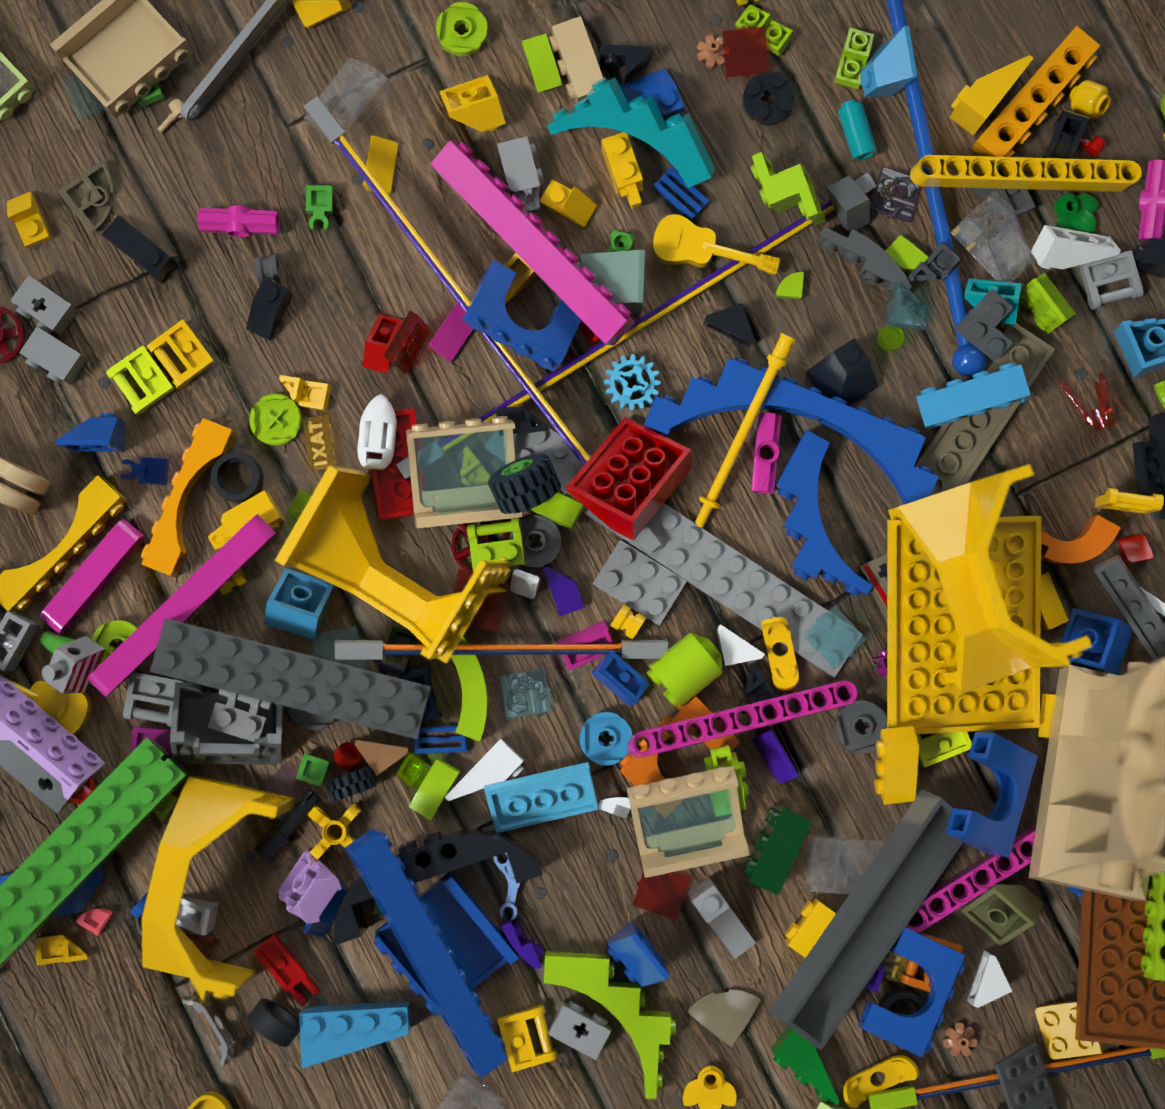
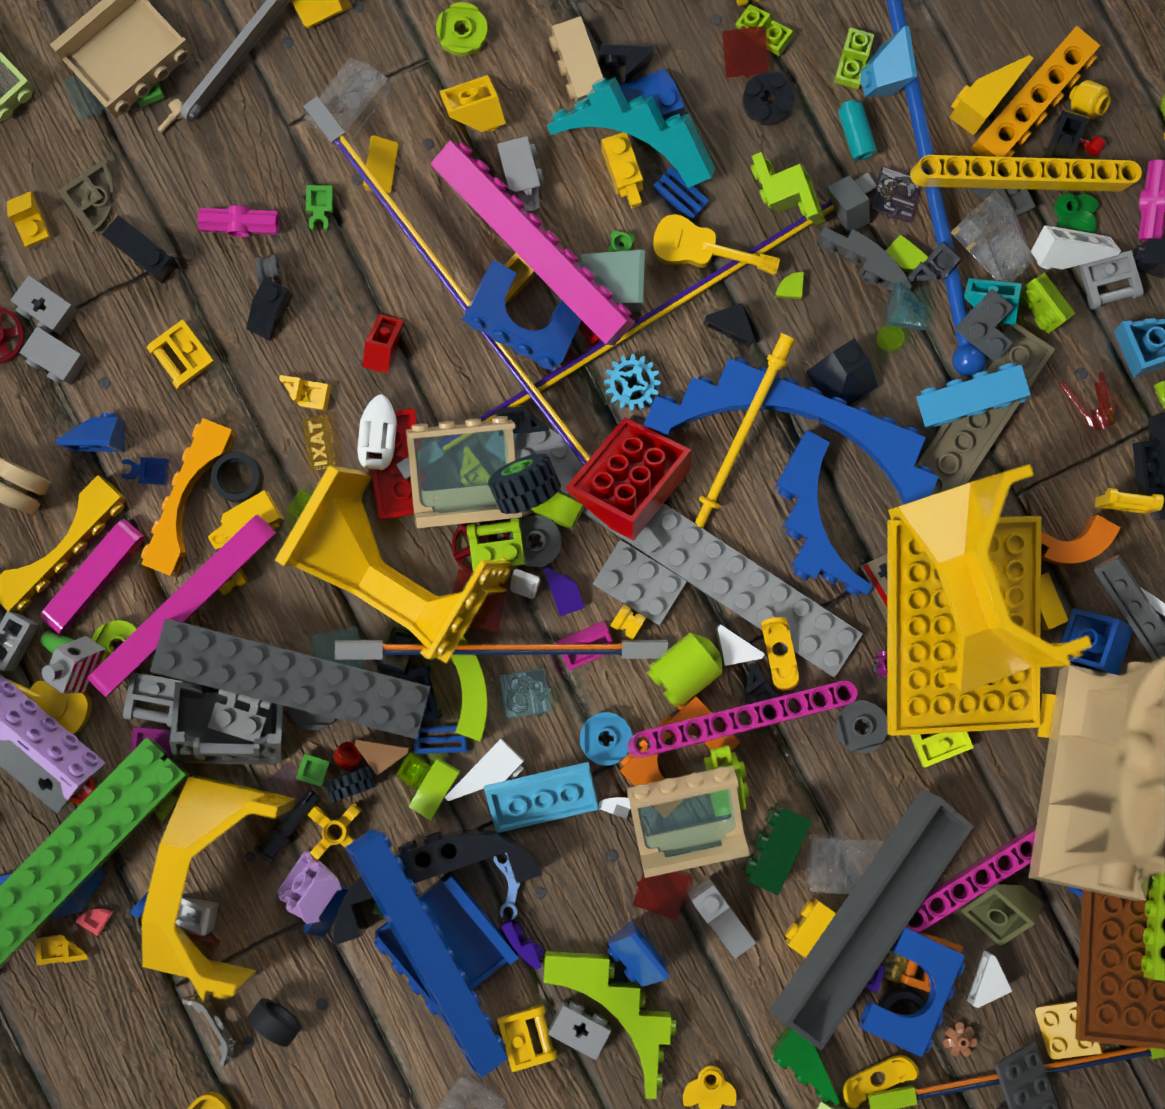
(147, 375): neon yellow plate -> none
(276, 420): lime tile -> none
(285, 968): red hinge -> none
(298, 604): dark azure slope -> none
(347, 1028): dark azure wedge -> none
(407, 342): clear red plate -> none
(451, 334): dark pink slope -> none
(541, 62): lime slope -> none
(568, 203): yellow slope -> none
(620, 678): blue slope -> none
(711, 51): nougat plant -> none
(725, 1012): dark tan brick -> none
(767, 436): dark pink piece -> none
(775, 756): dark purple slope -> none
(834, 637): clear light blue piece -> none
(897, 765): yellow brick -> none
(1013, 771): blue arch -> none
(1134, 549): red slope -> none

